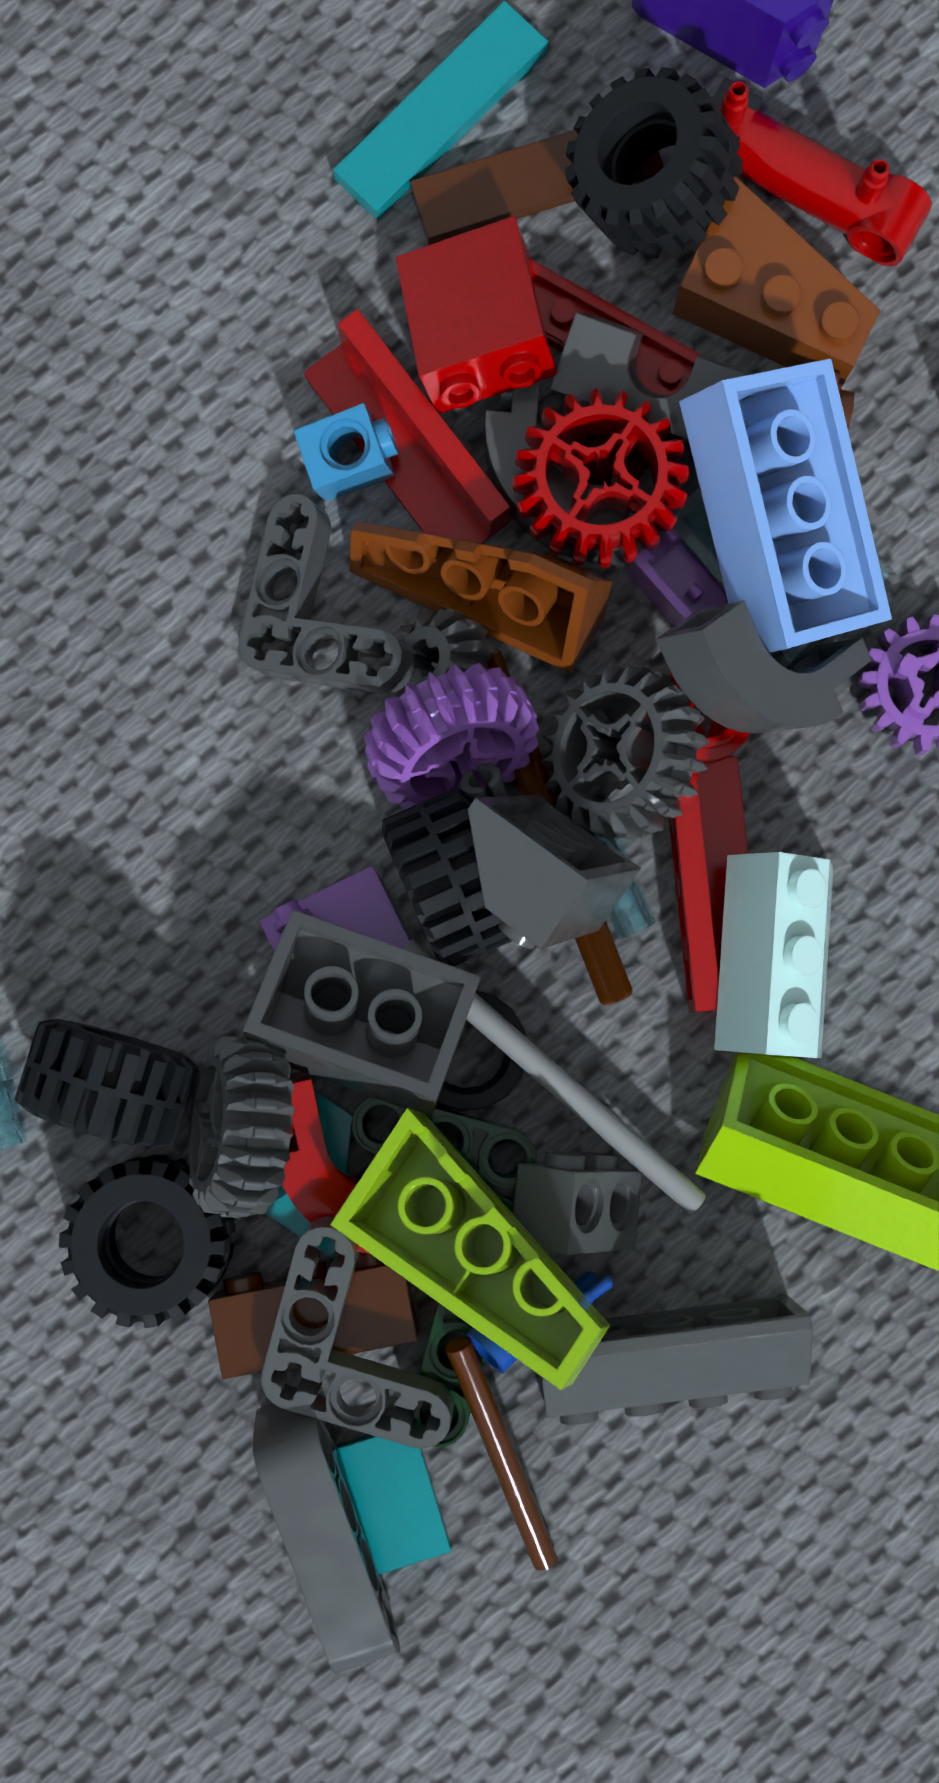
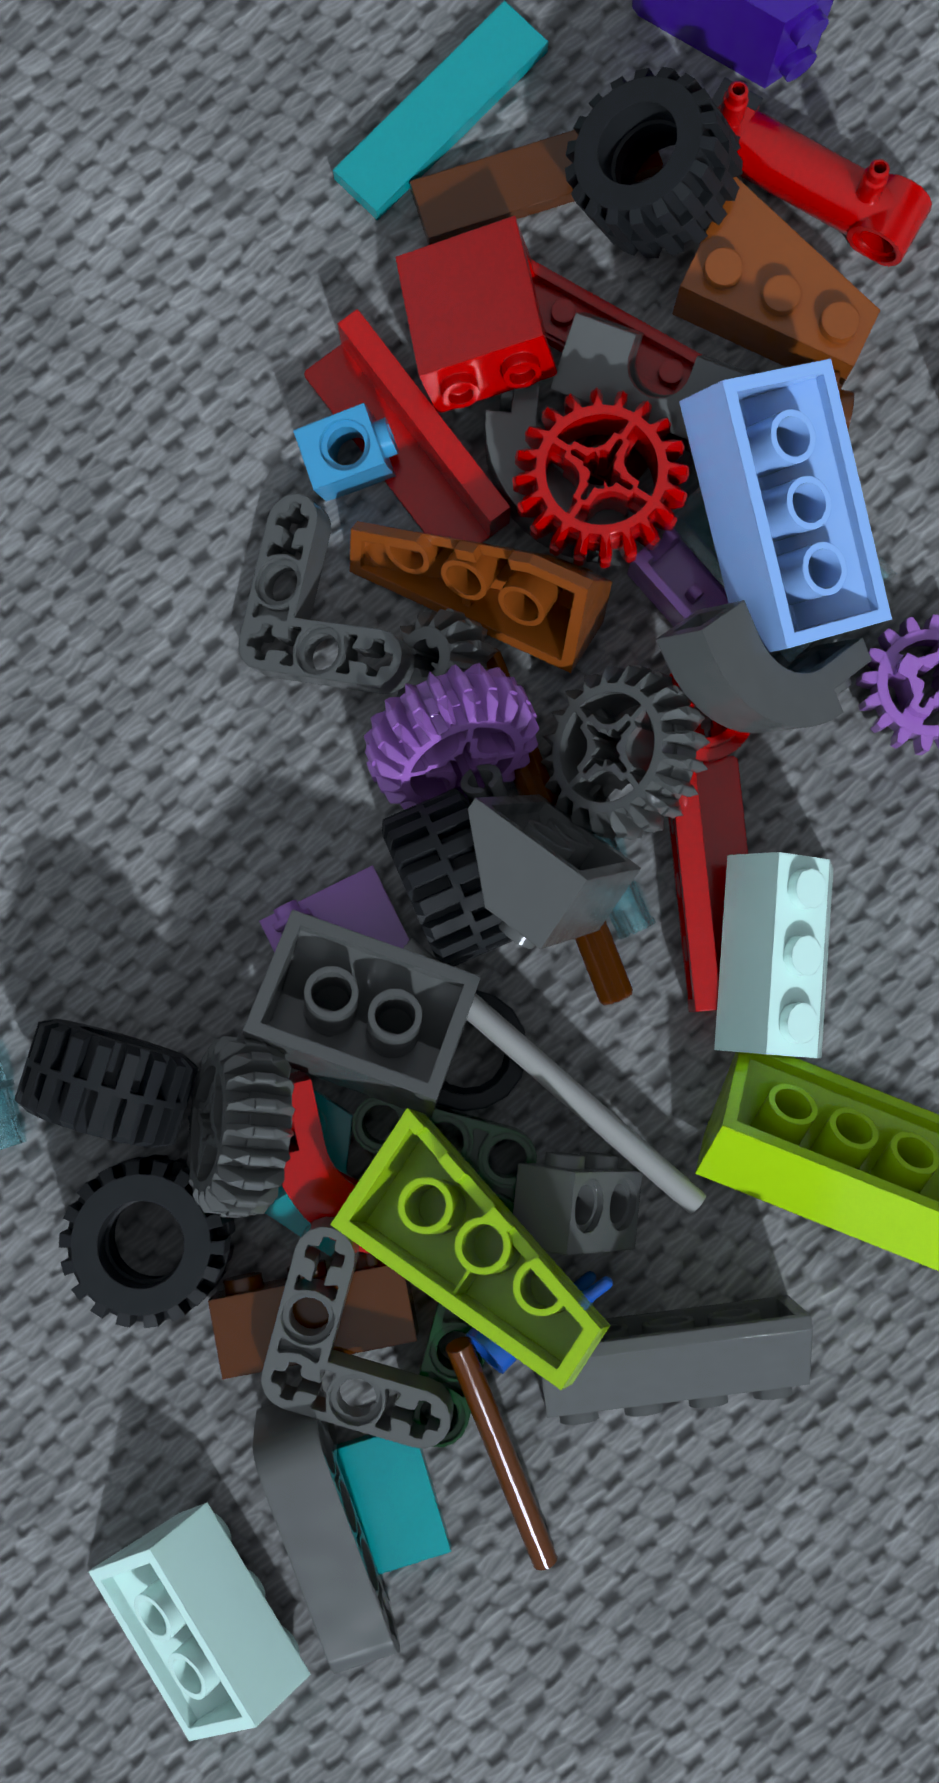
(201, 1625): none -> light aqua slope

